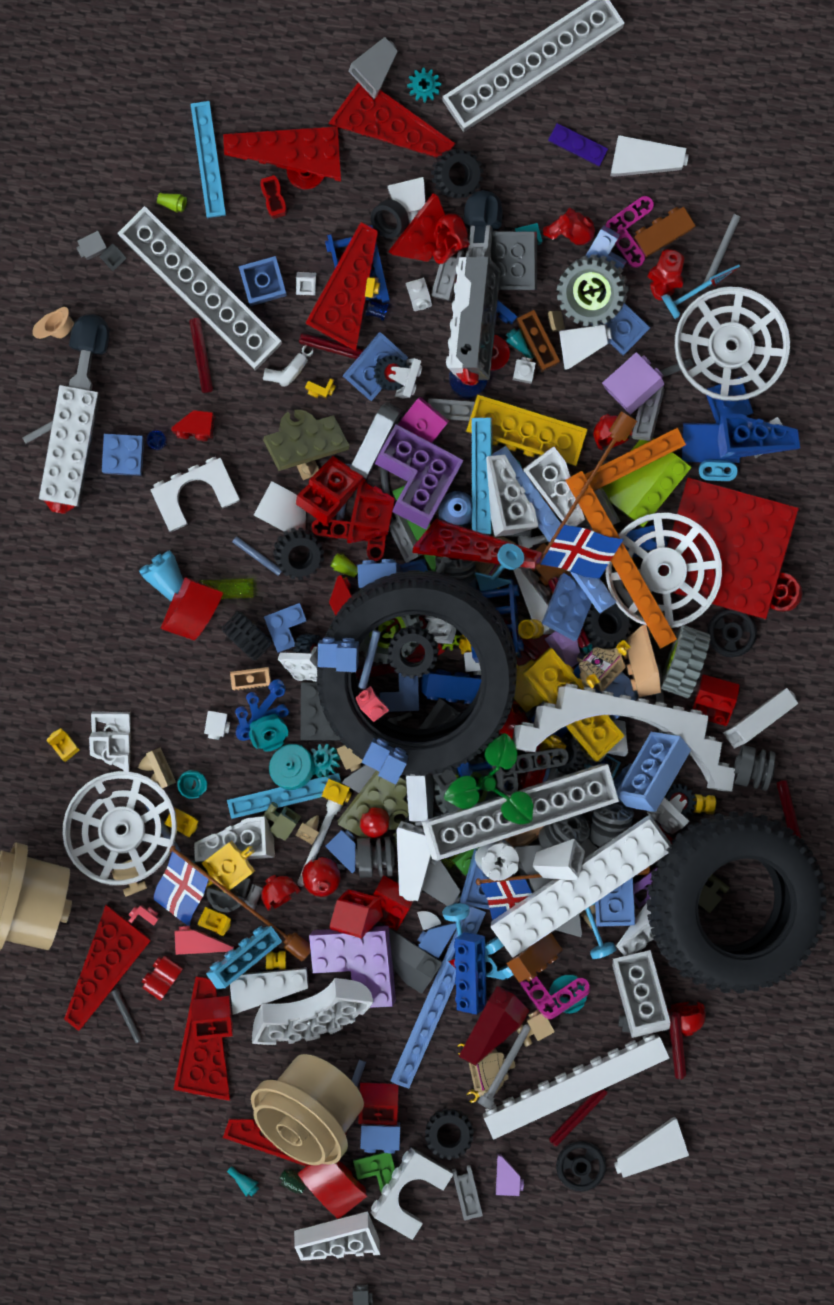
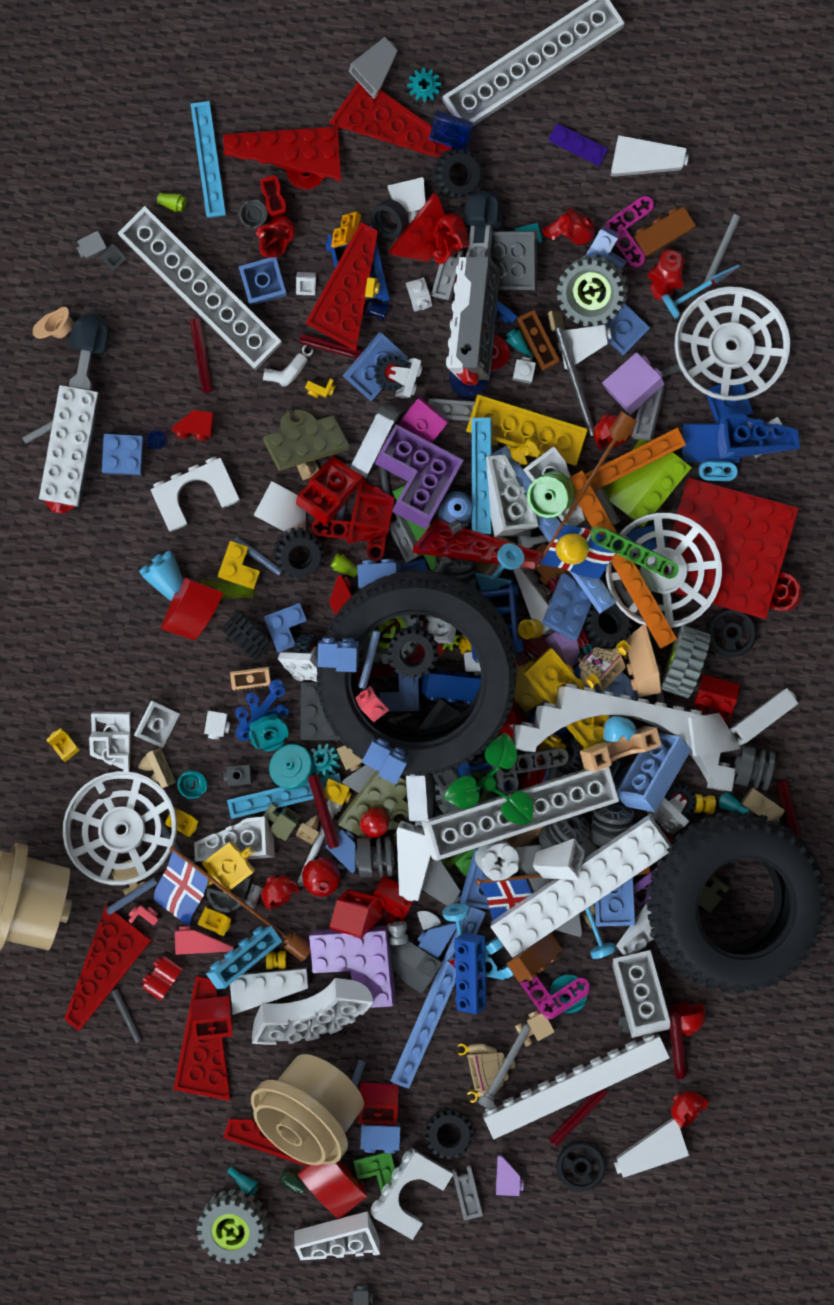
(131, 896): none -> sand blue bar
(156, 724): none -> white slope
(233, 568): none -> yellow plate
(240, 1212): none -> light grey wheel
(245, 775): none -> dark grey brick
(253, 214): none -> dark grey hair
(275, 236): none -> red head
(323, 811): none -> dark red axle
(347, 229): none -> light orange slope
(397, 932): none -> light grey wheel
(450, 130): none -> clear blue plate
(456, 526): none -> dark grey hand
(498, 1020): dark red wedge -> none
(518, 454): none -> yellow piece
(541, 500): none -> wheel
(564, 346): none -> flat silver bar
(572, 549): none -> yellow hair
(605, 753): none -> light nougat arch
(617, 727): none -> medium azure hair
(626, 547): none -> bright green beam
(687, 1107): none -> red cylinder
(711, 735): none -> white slope
(729, 802): none -> teal cone
(761, 805): none -> tan brick

